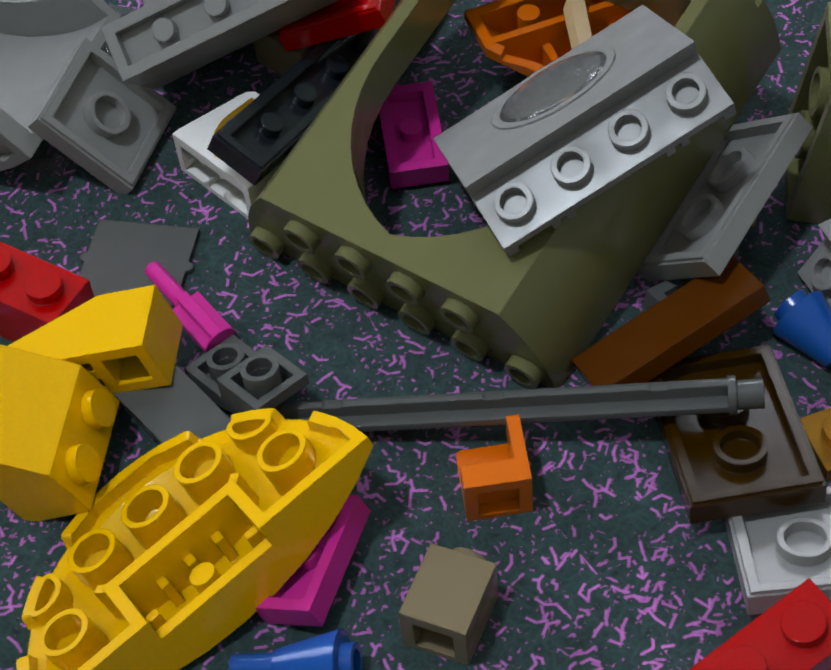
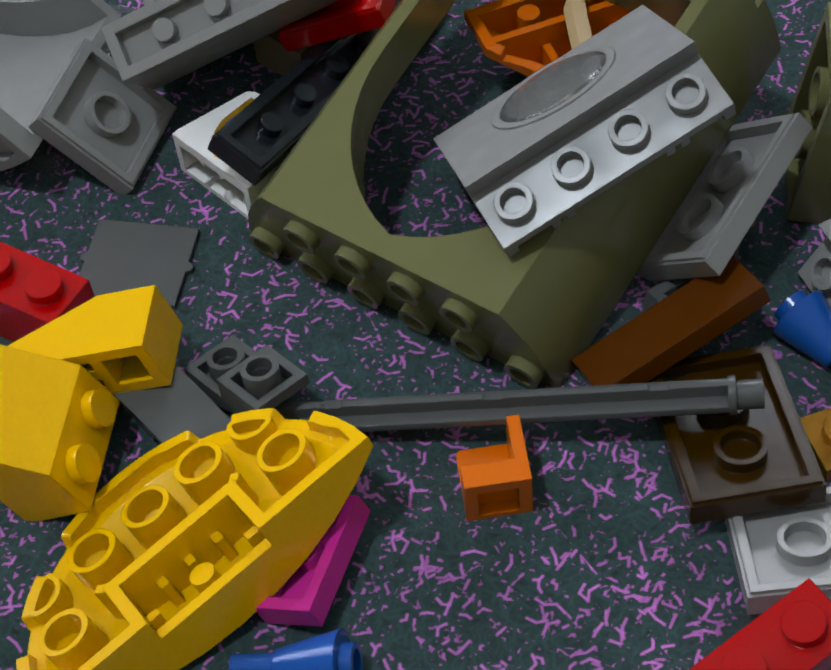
(194, 311): dark pink axle -> none
(408, 127): dark pink plate -> none
(449, 603): dark tan brick -> none

